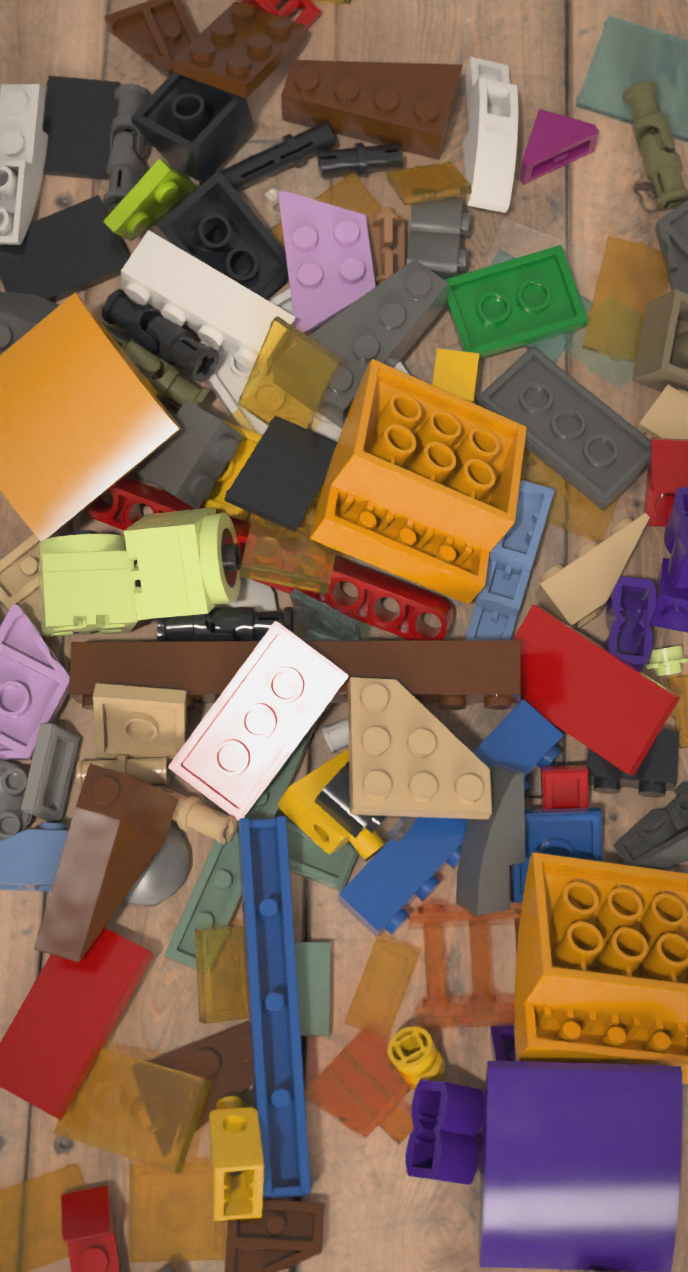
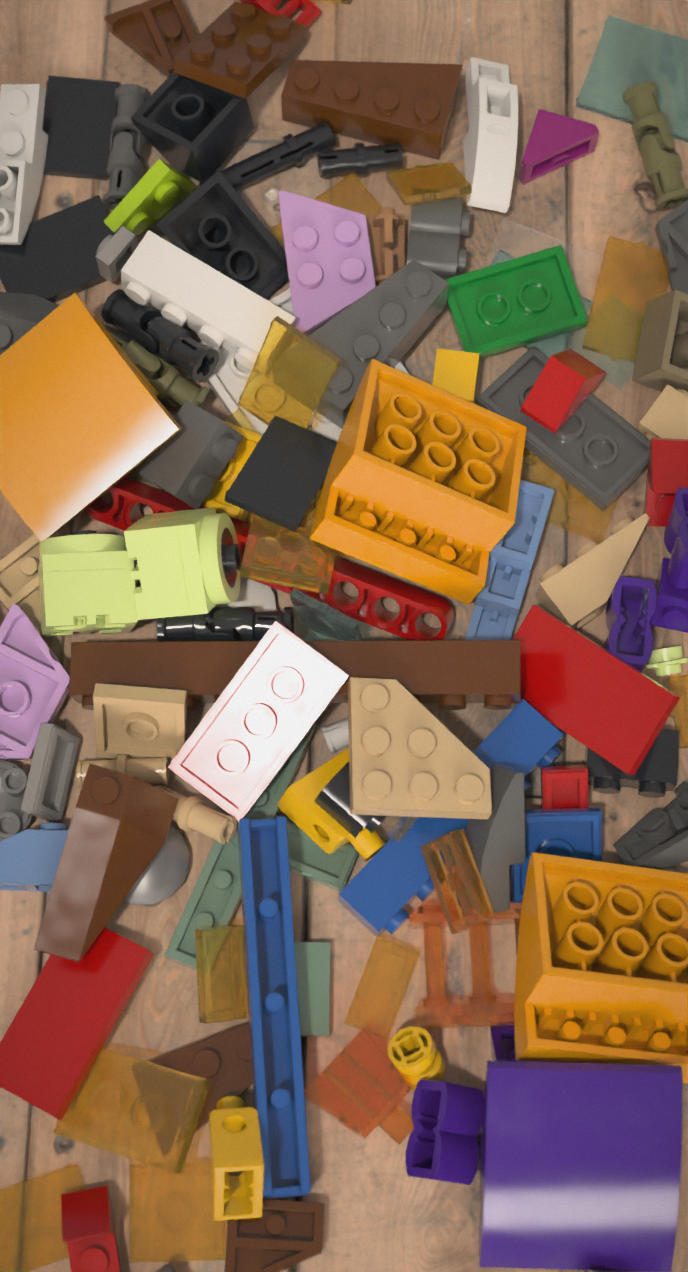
(115, 252): none -> light grey plate
(463, 879): none -> clear orange tile
(561, 389): none -> red slope

